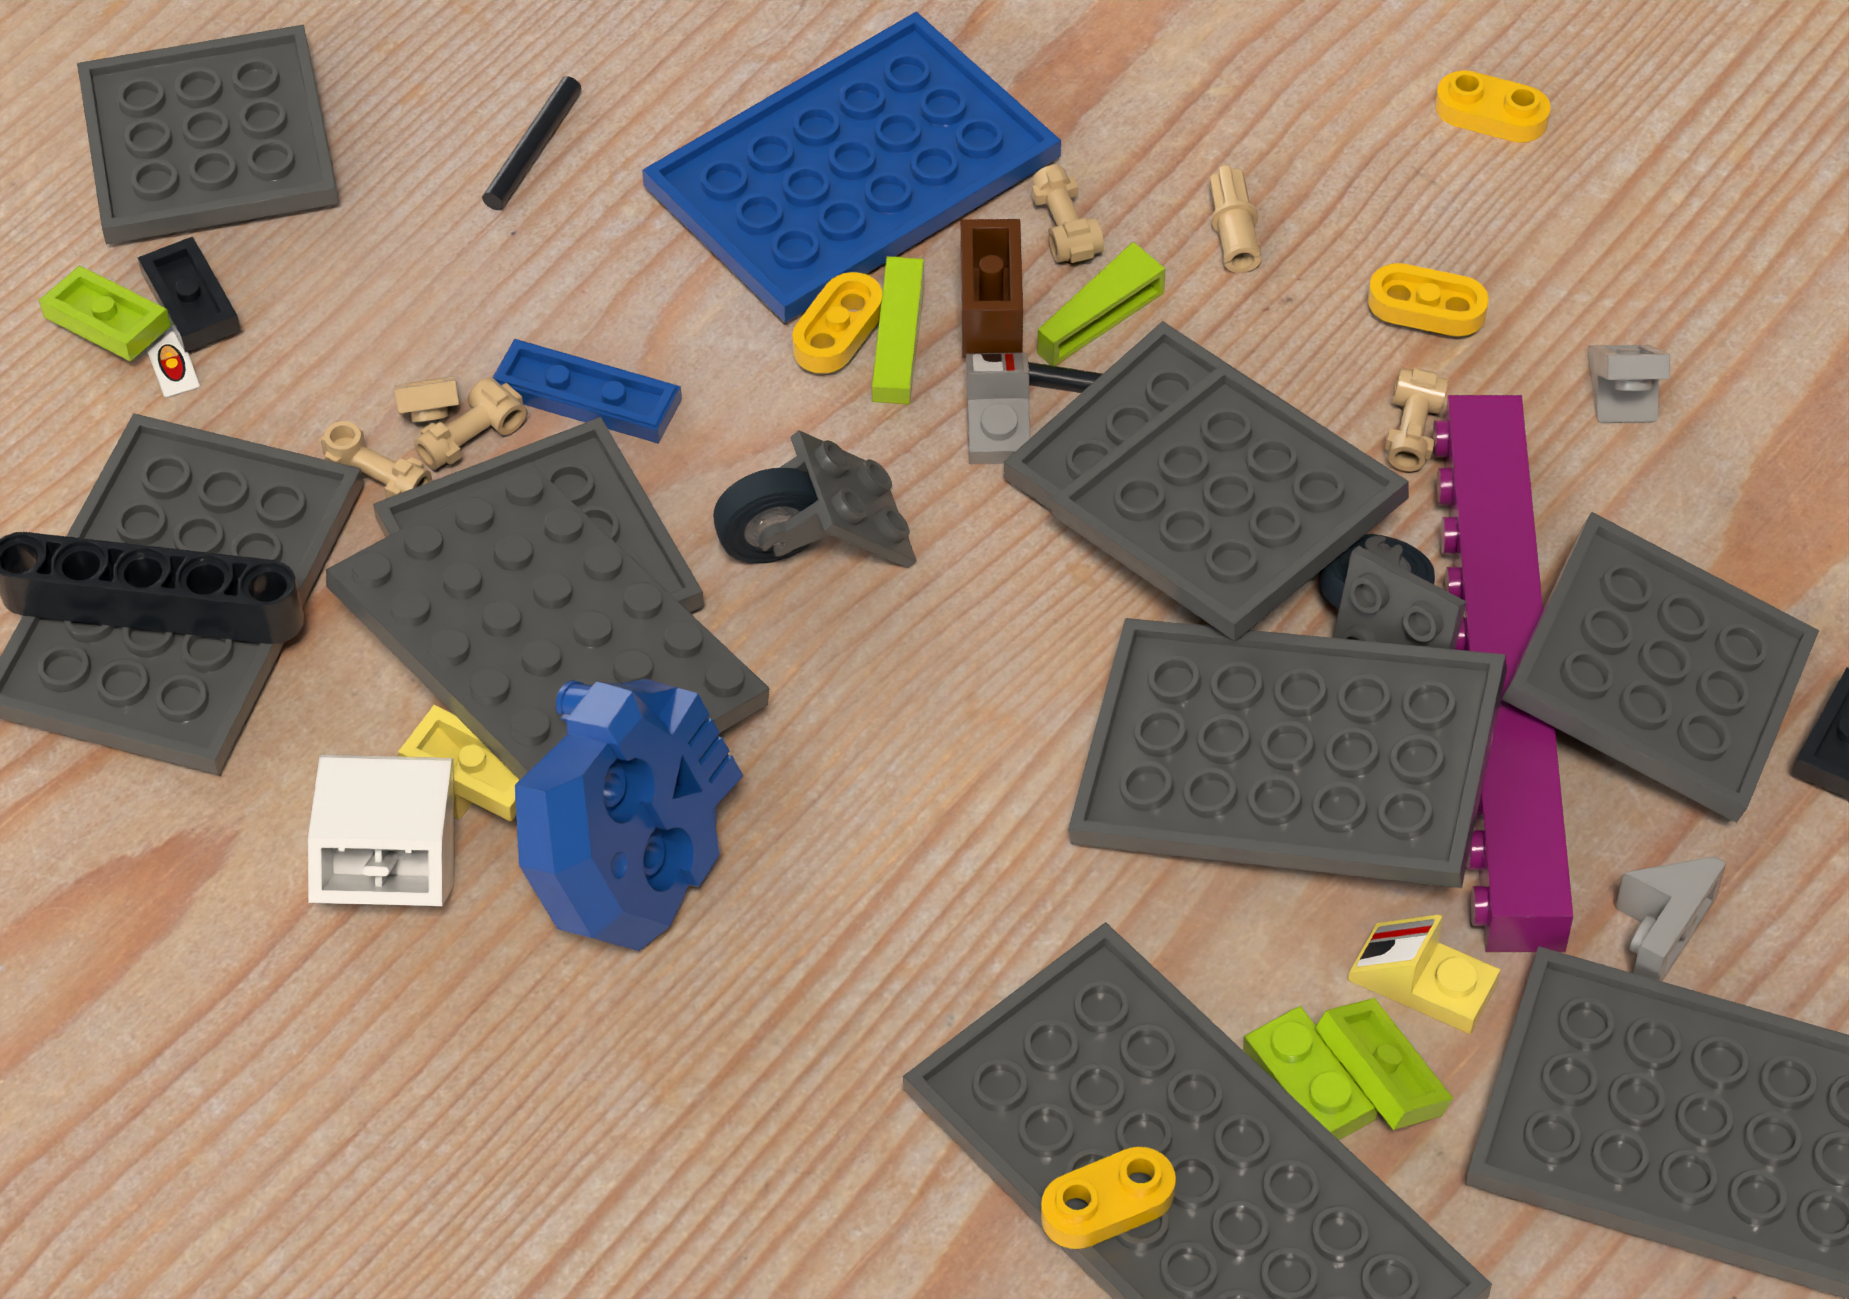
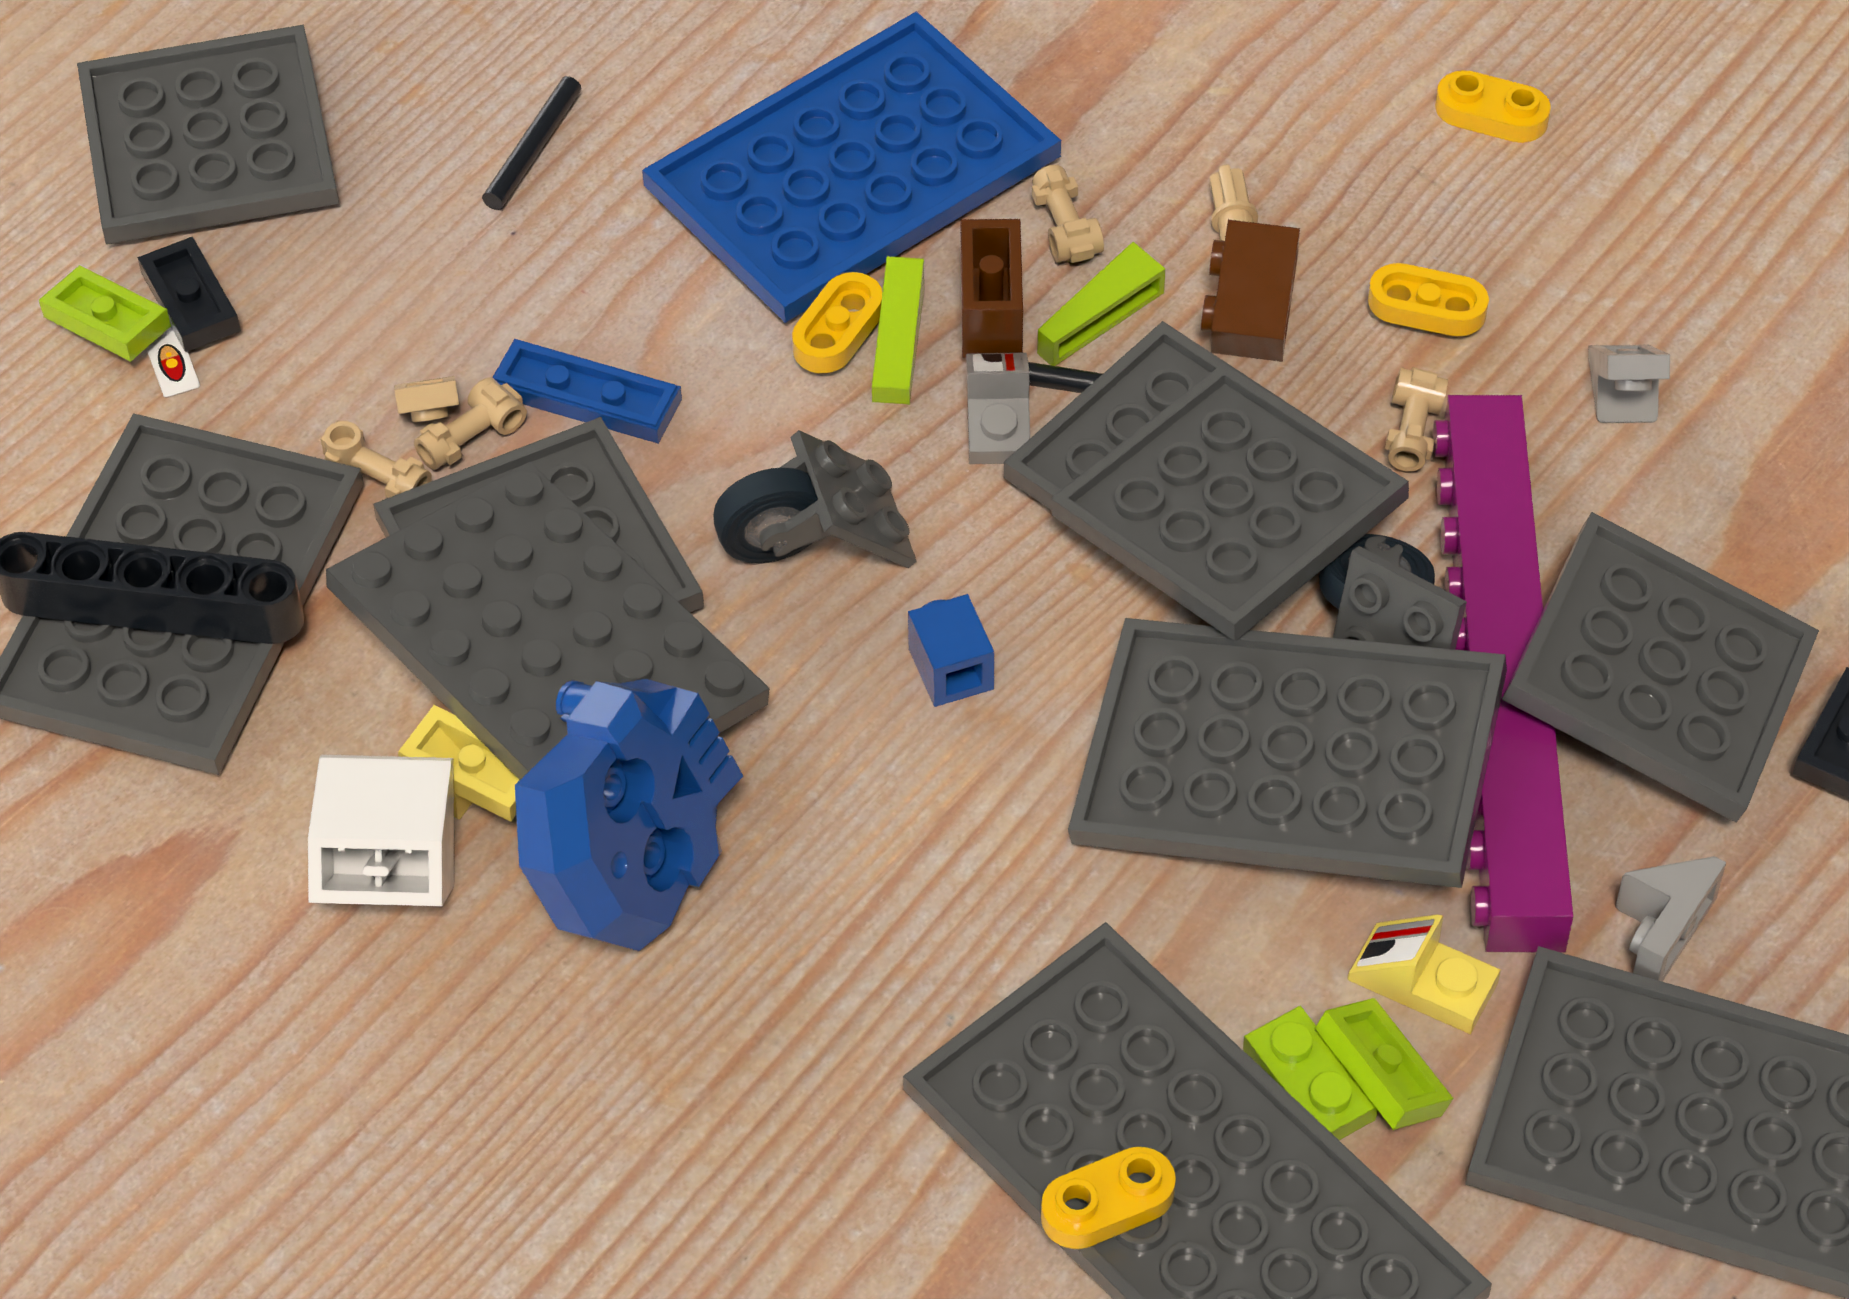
(951, 650): none -> blue brick
(1253, 290): none -> reddish brown brick

